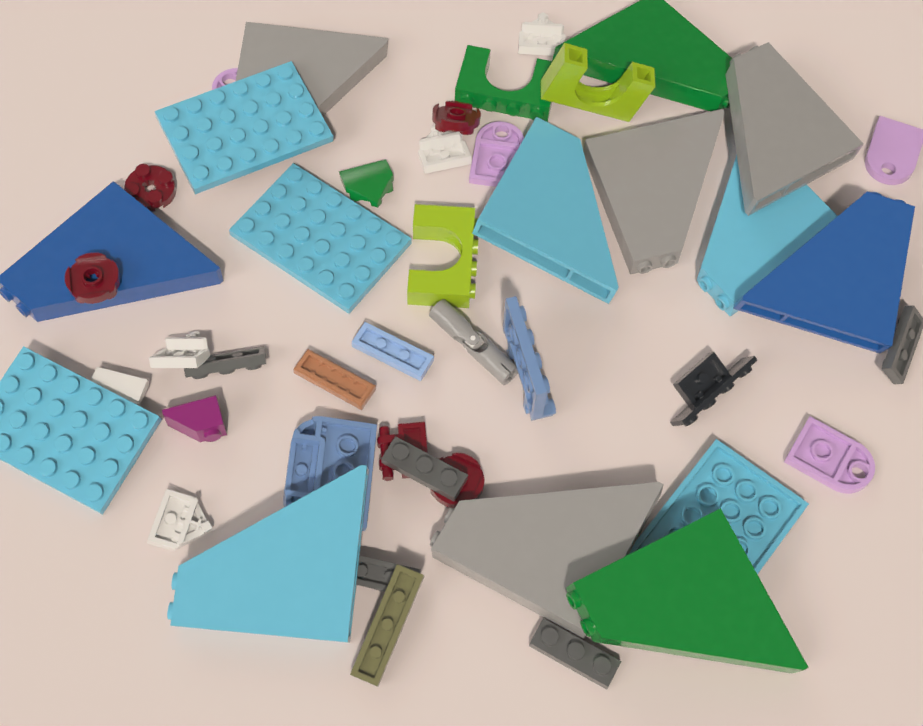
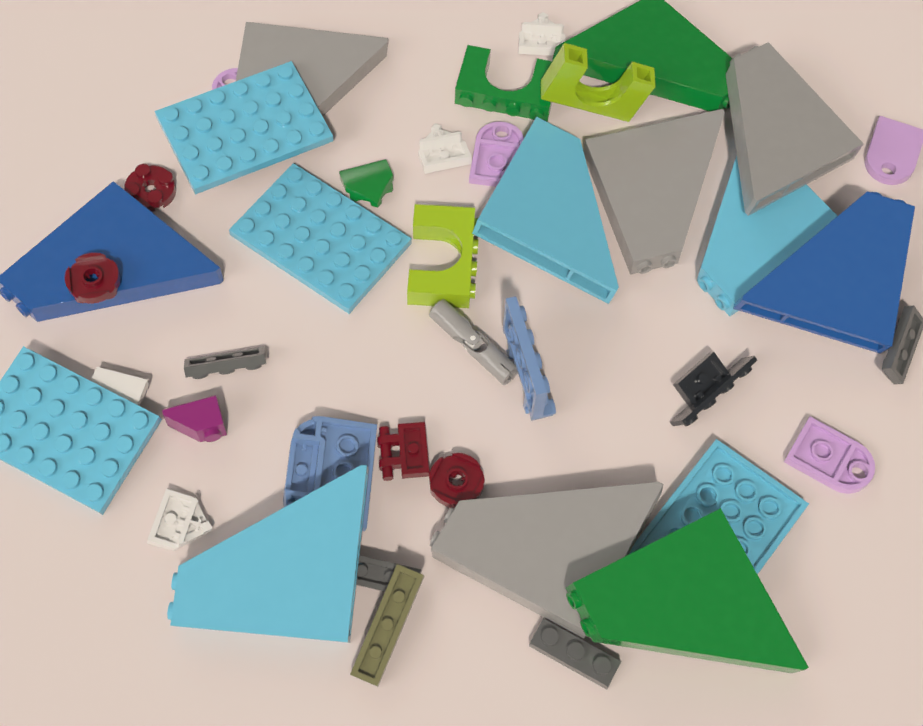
(182, 352): white slope -> none
(334, 379): nougat plate -> none
(392, 351): light blue plate -> none
(424, 468): dark grey plate -> none
(456, 117): dark red plate -> none

